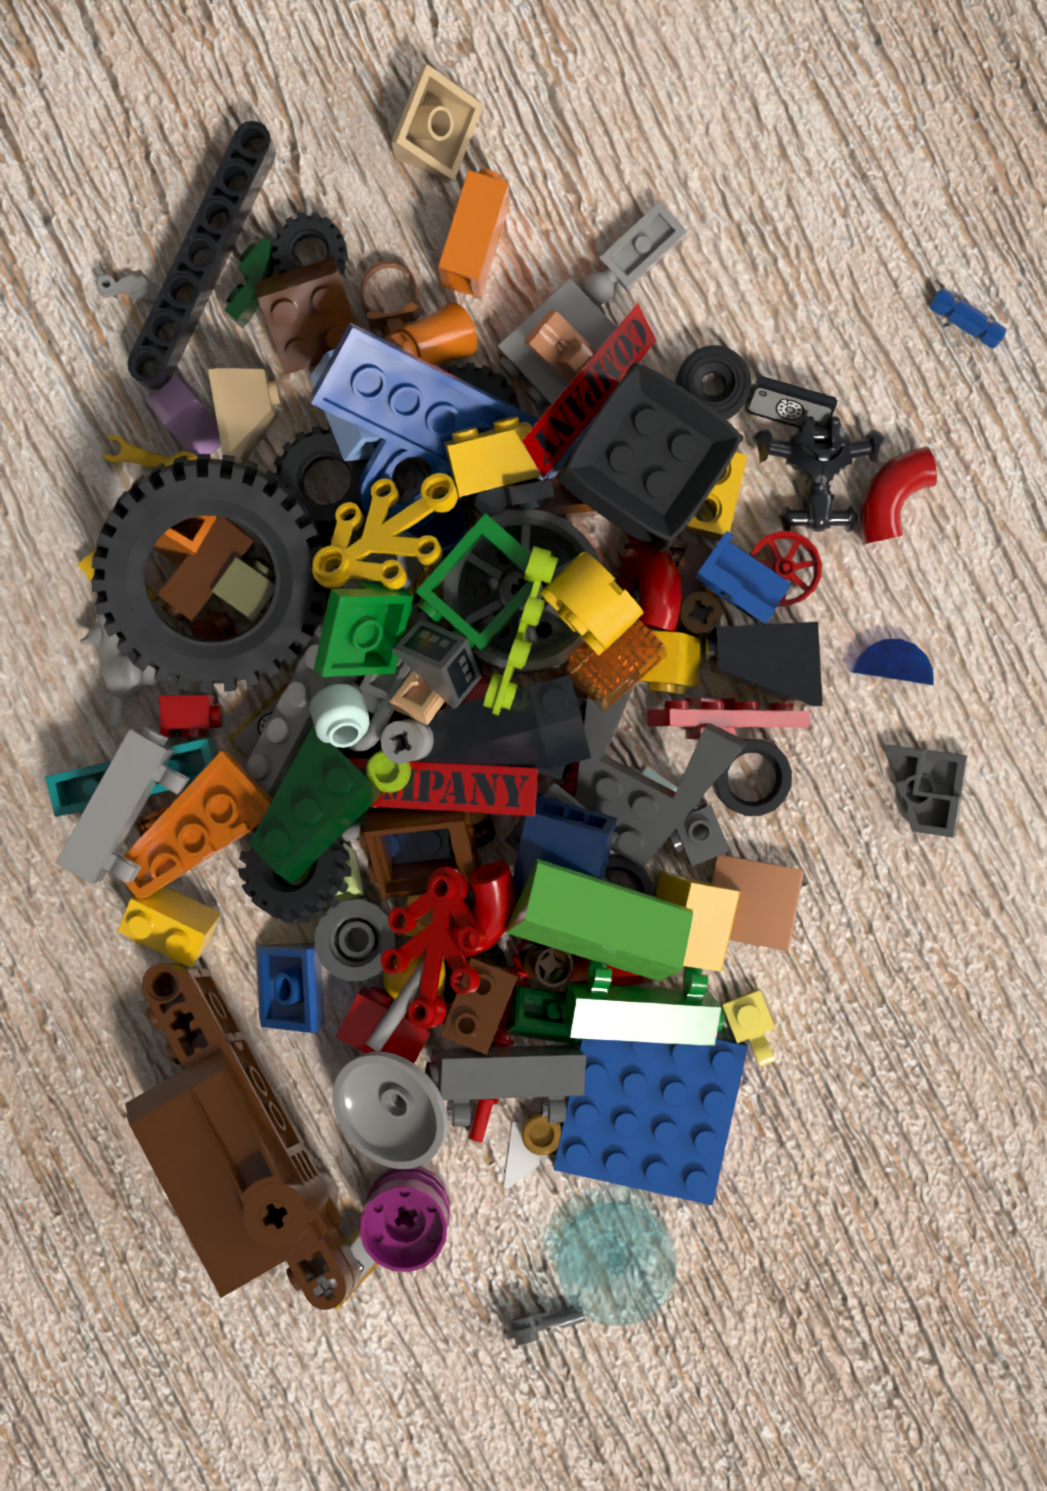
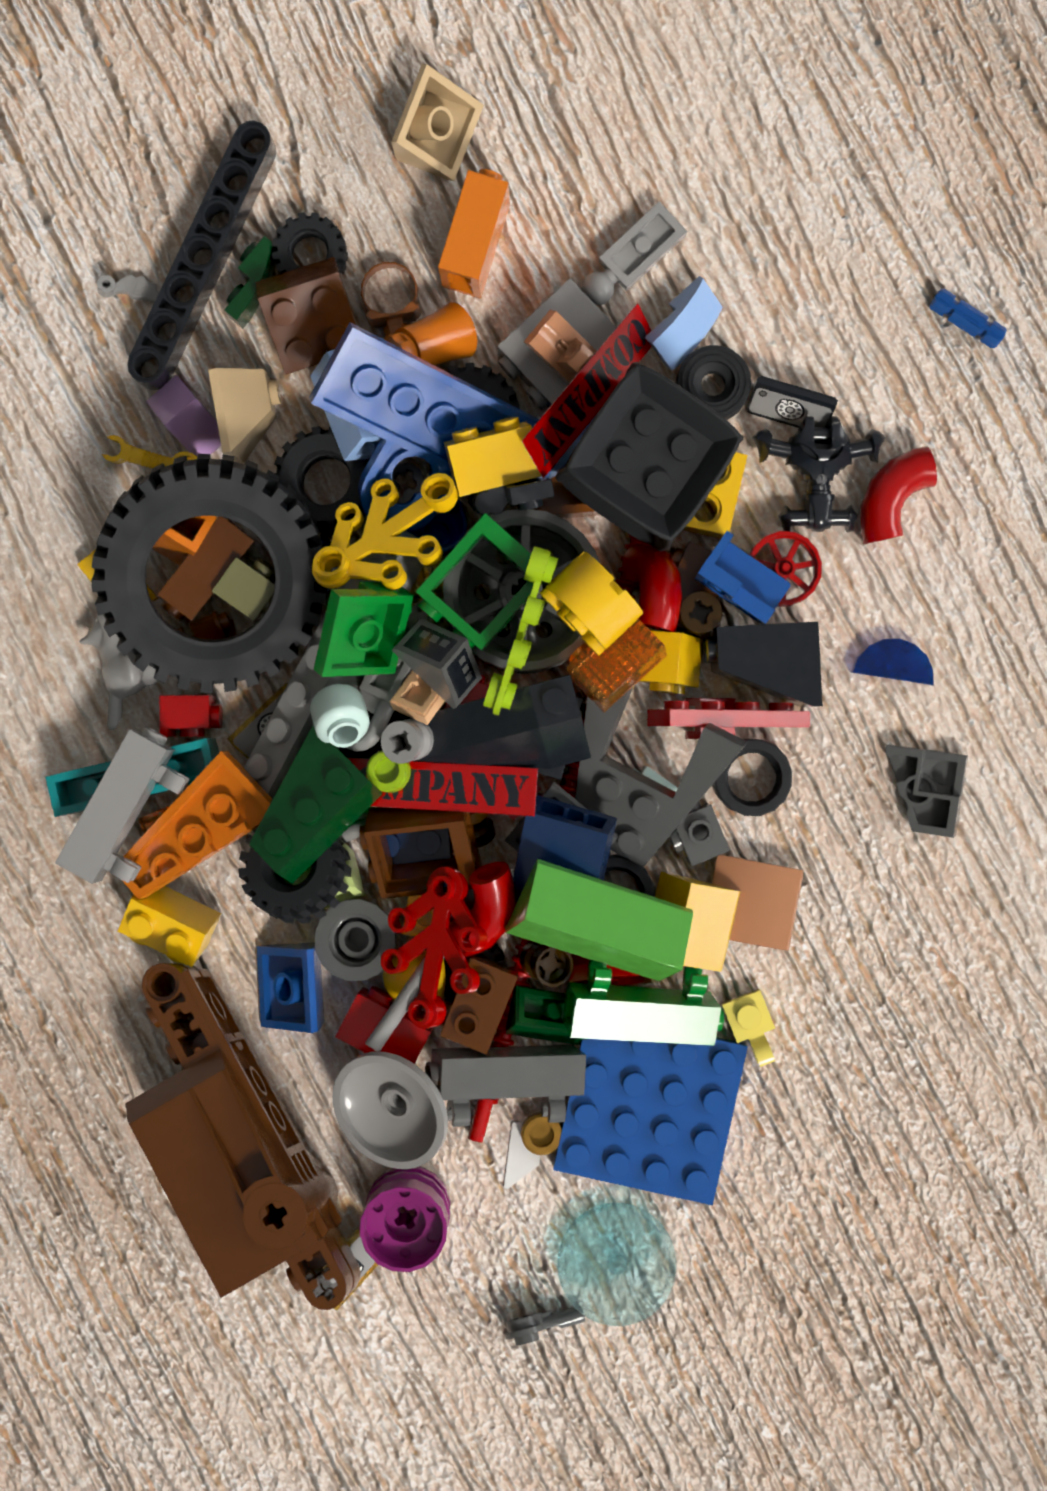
(687, 325): none -> light blue slope

